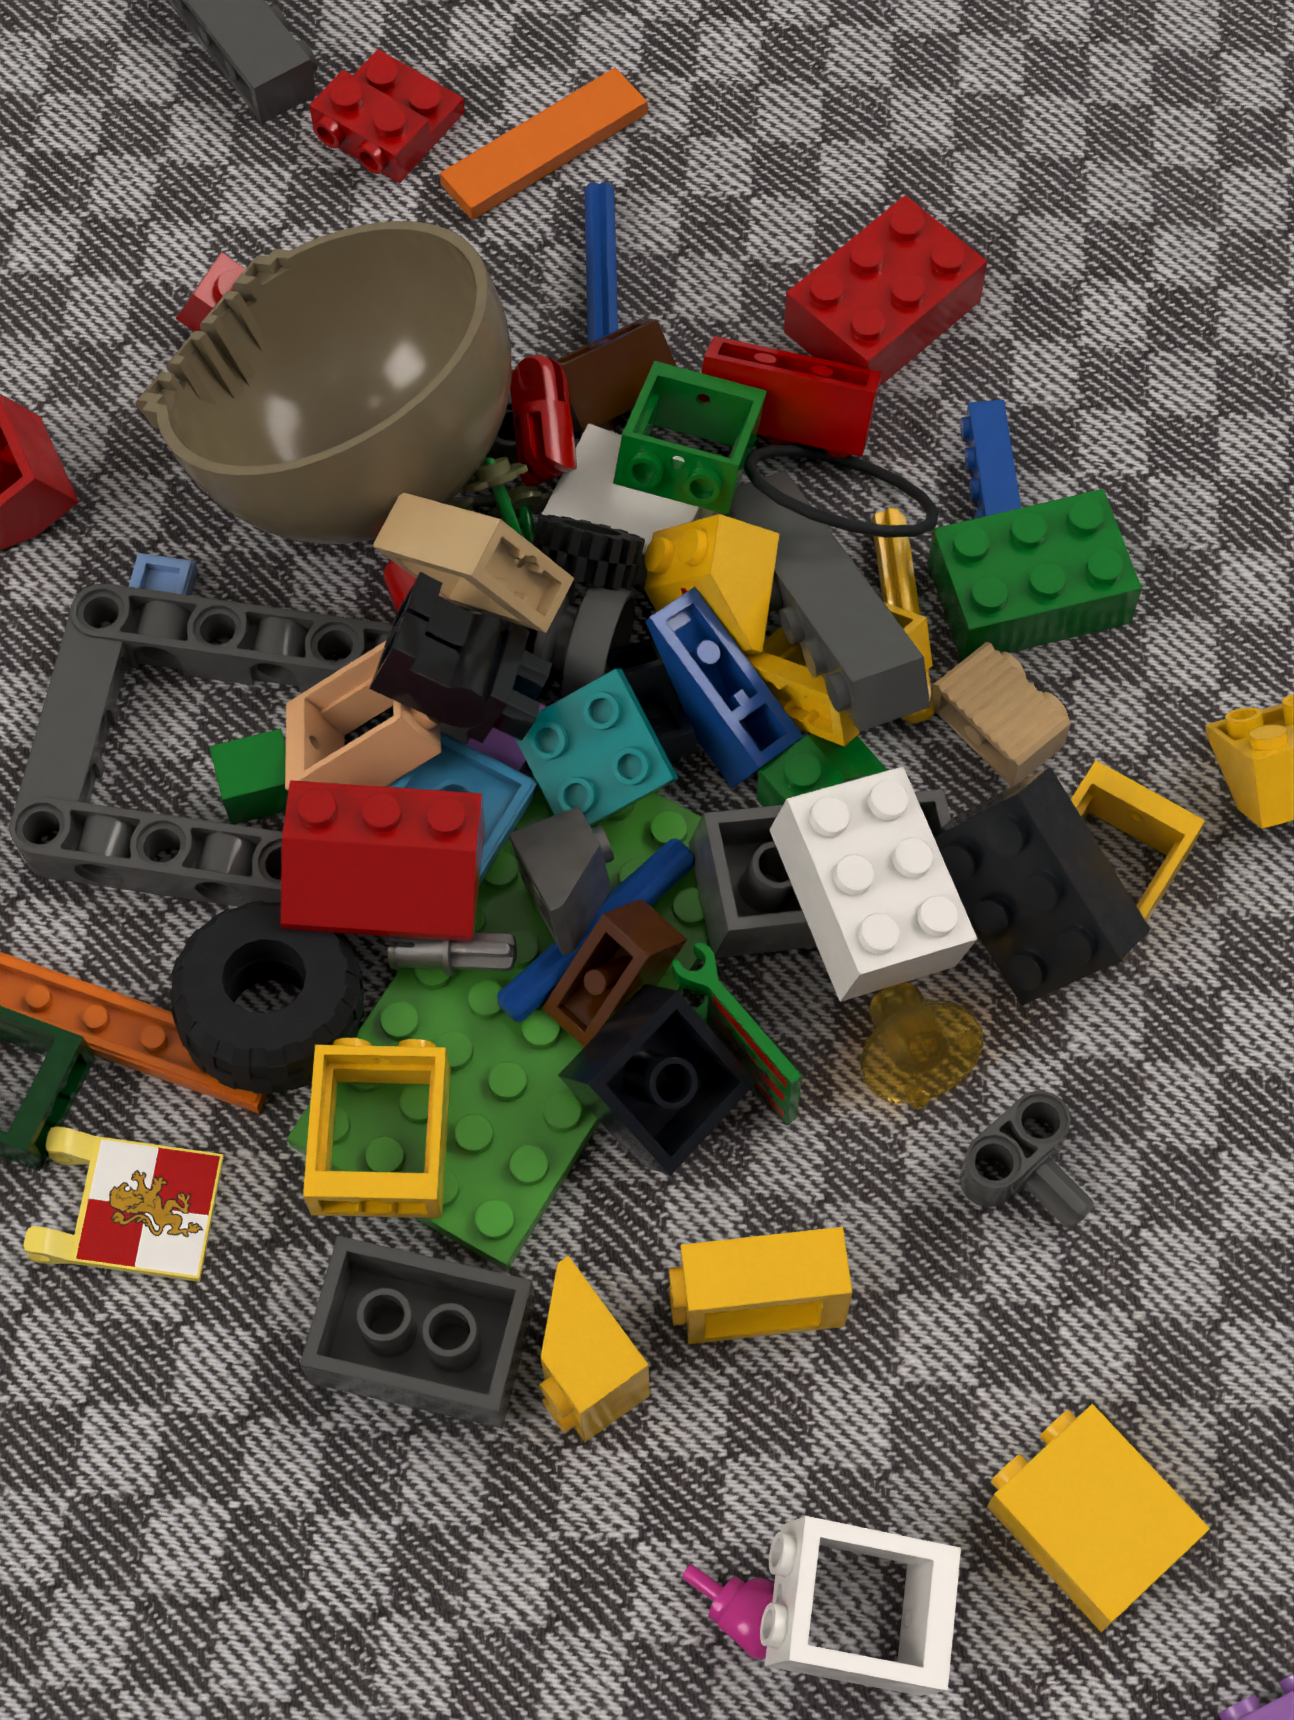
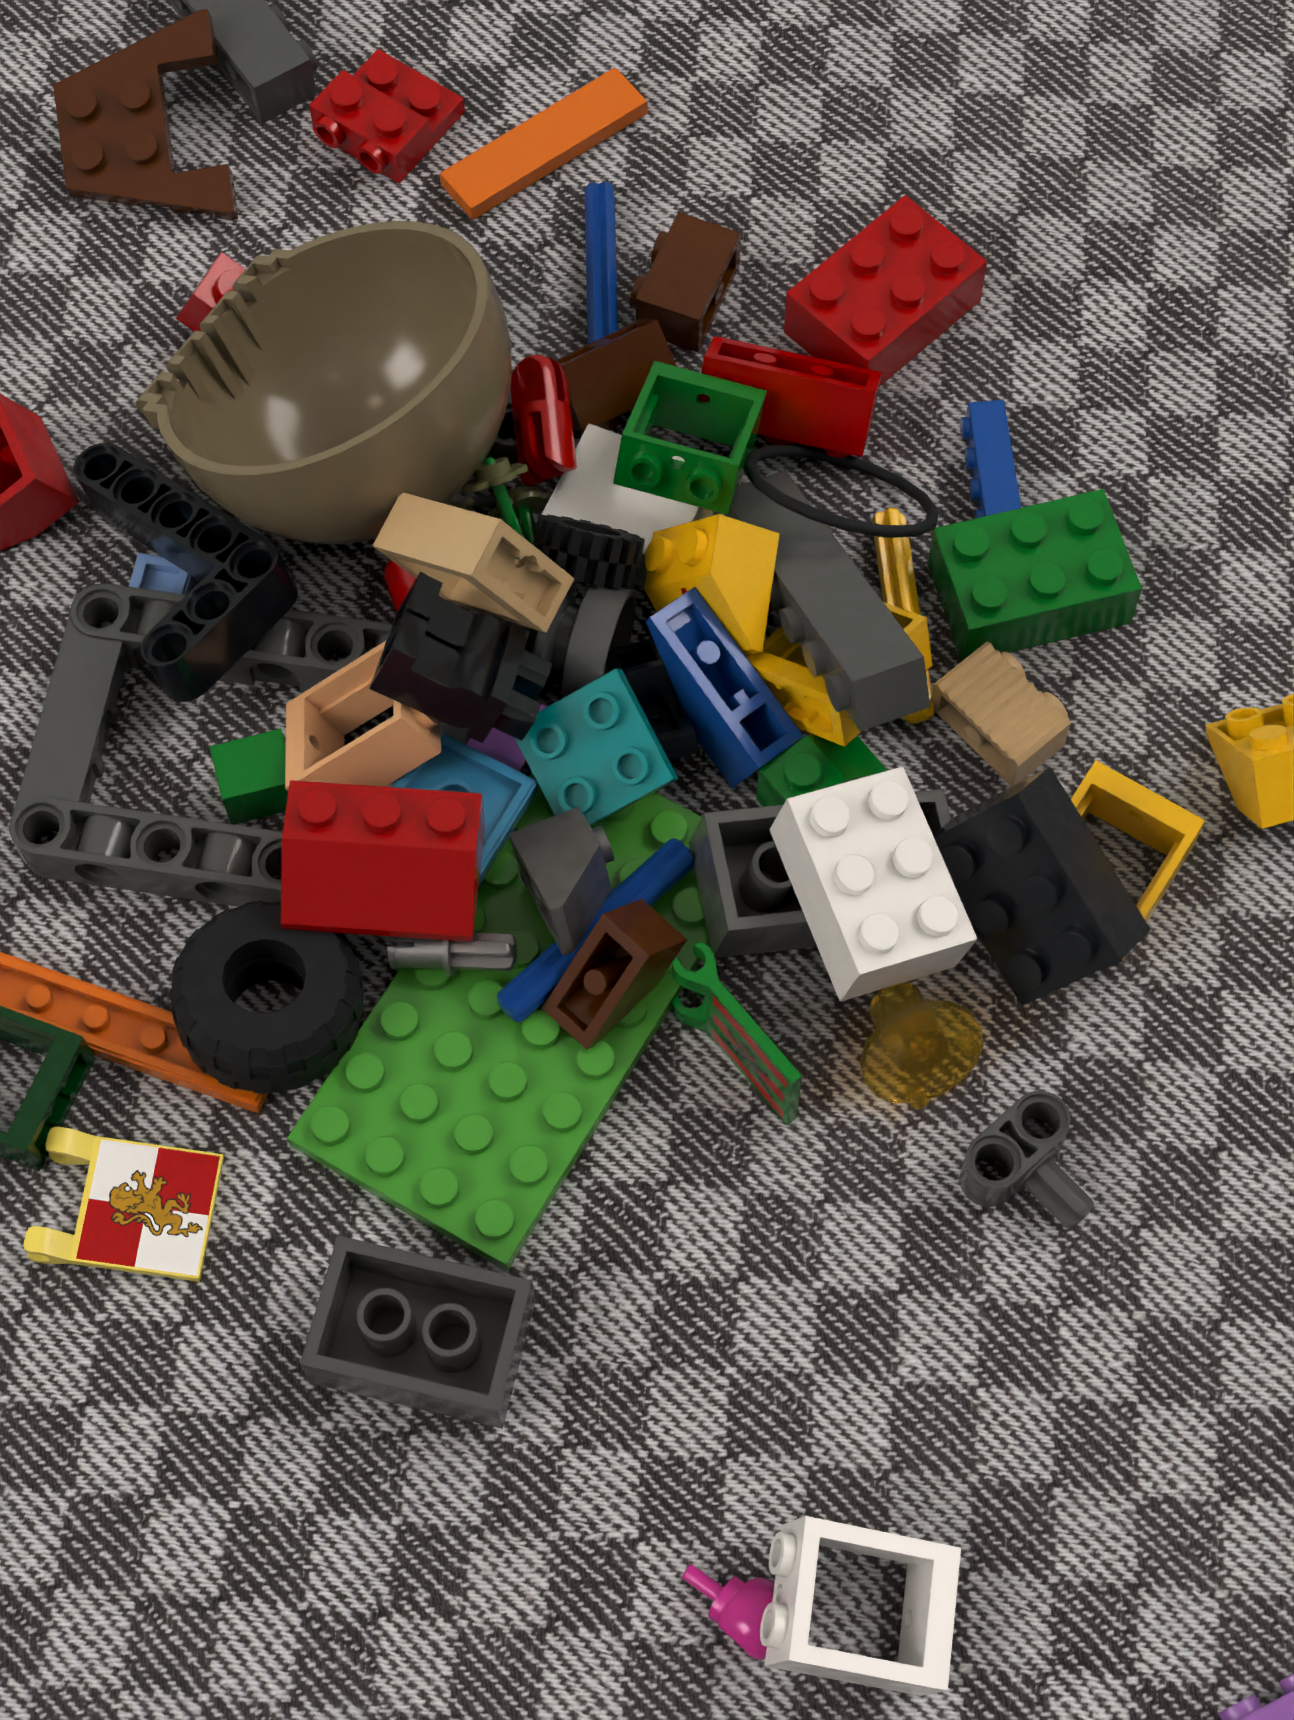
(119, 131): none -> reddish brown wing
(239, 571): none -> black beam
(376, 1192): yellow window -> none
(587, 1359): yellow slope -> none
(658, 1078): black brick -> none
(687, 279): none -> reddish brown brick
(761, 1285): yellow window -> none
(1094, 1514): yellow brick -> none

